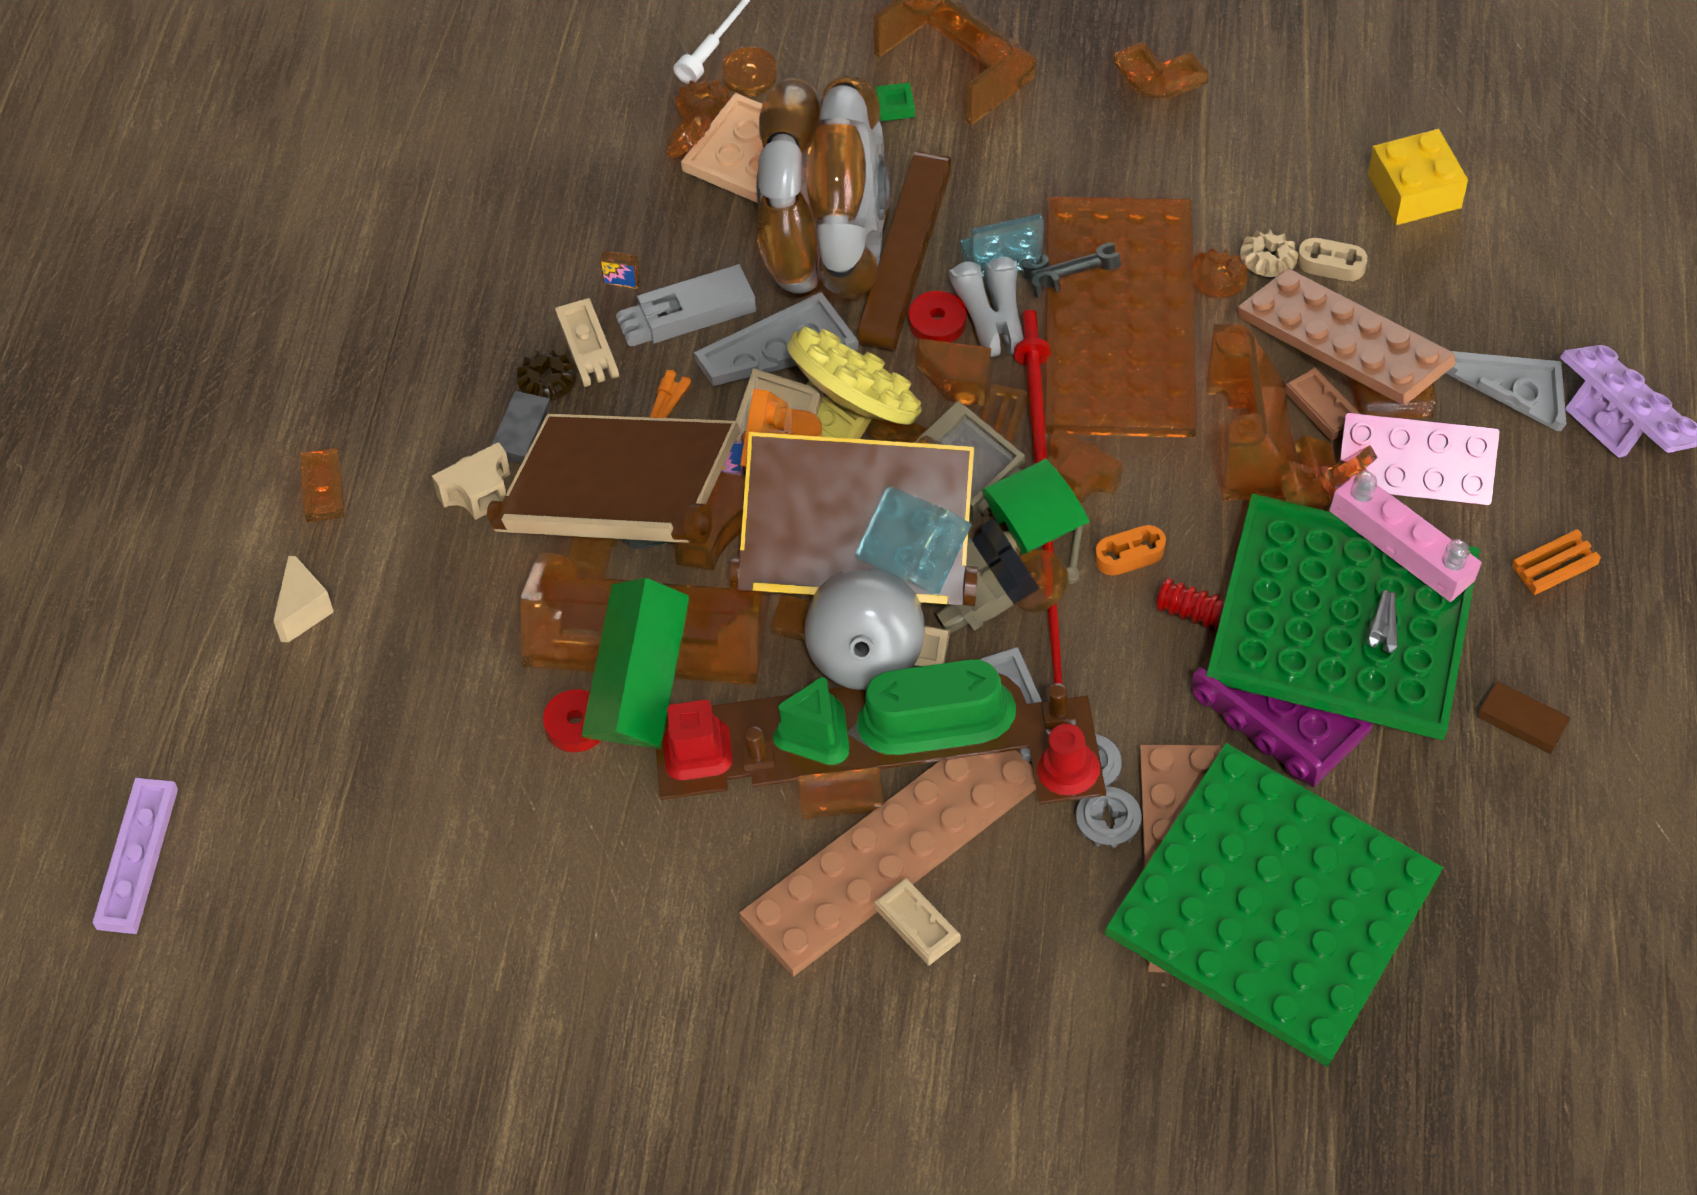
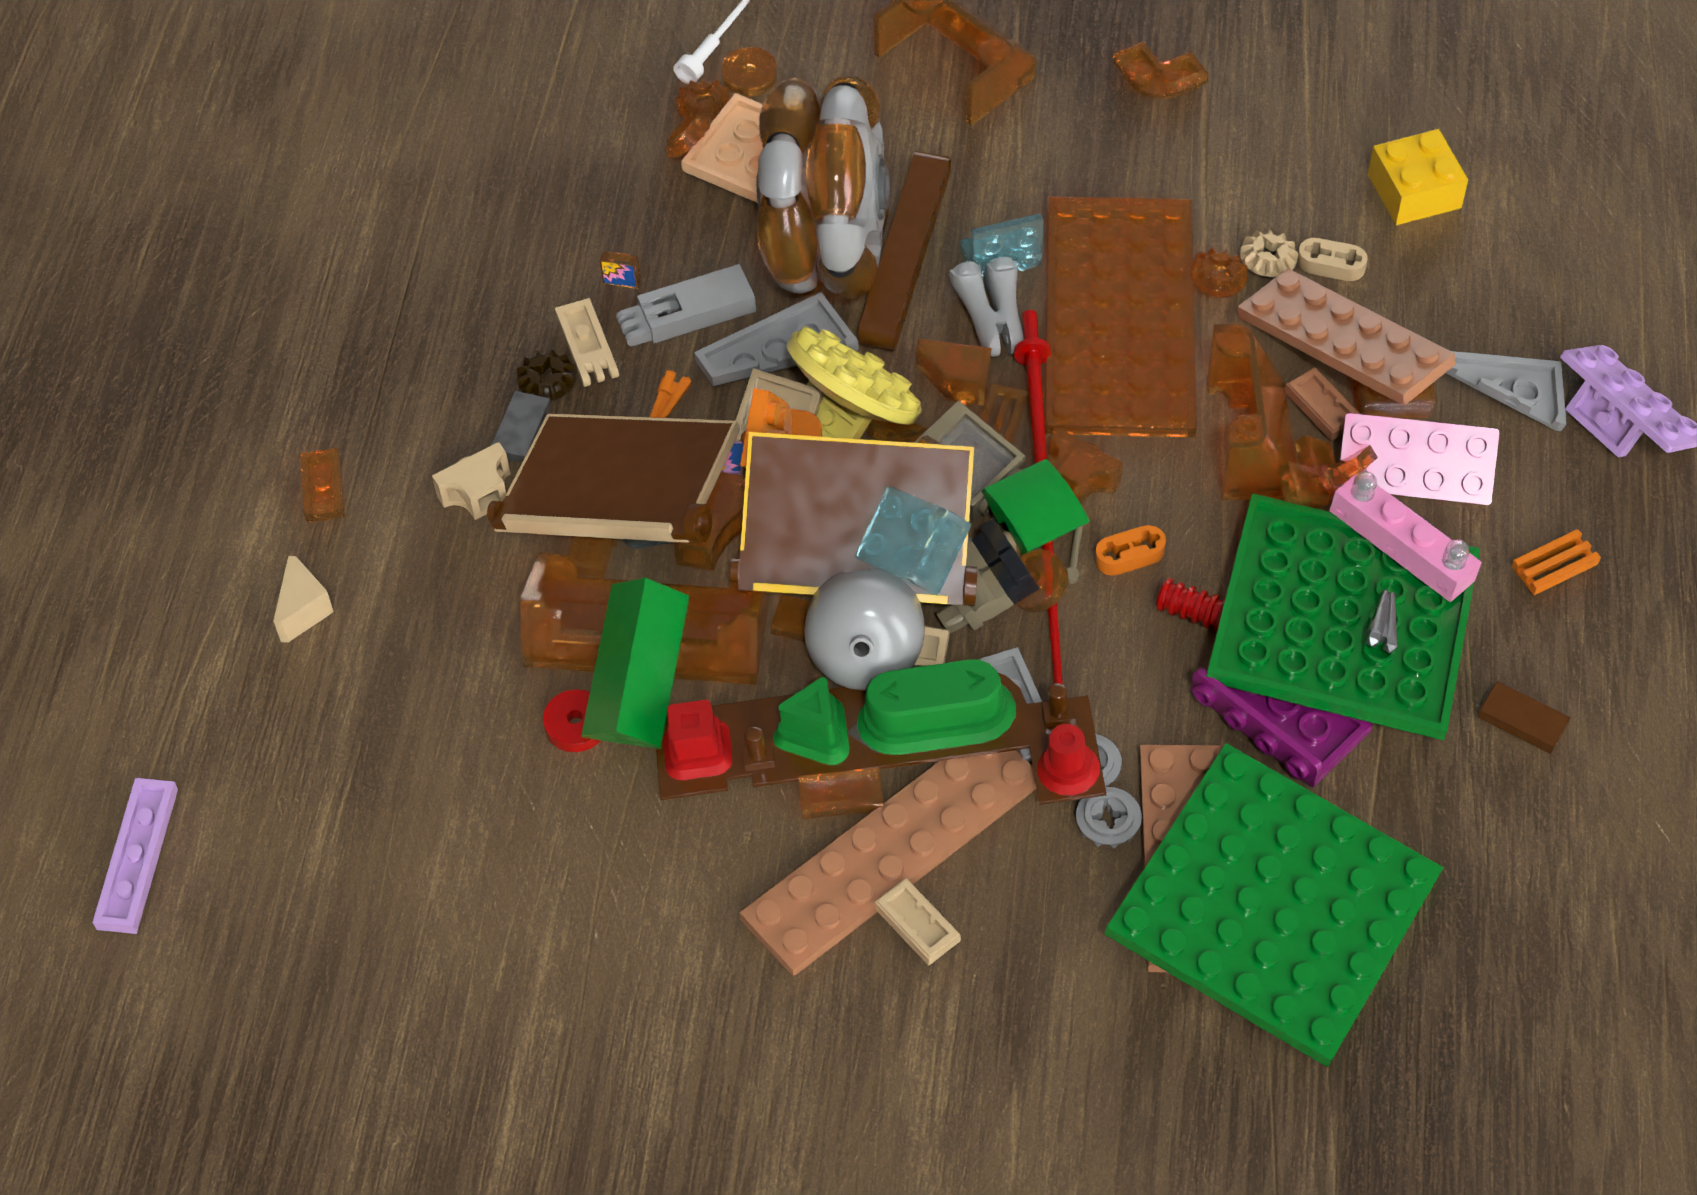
(895, 101): green plate -> none
(937, 304): red piece -> none
(1048, 276): pearl dark grey bar -> none

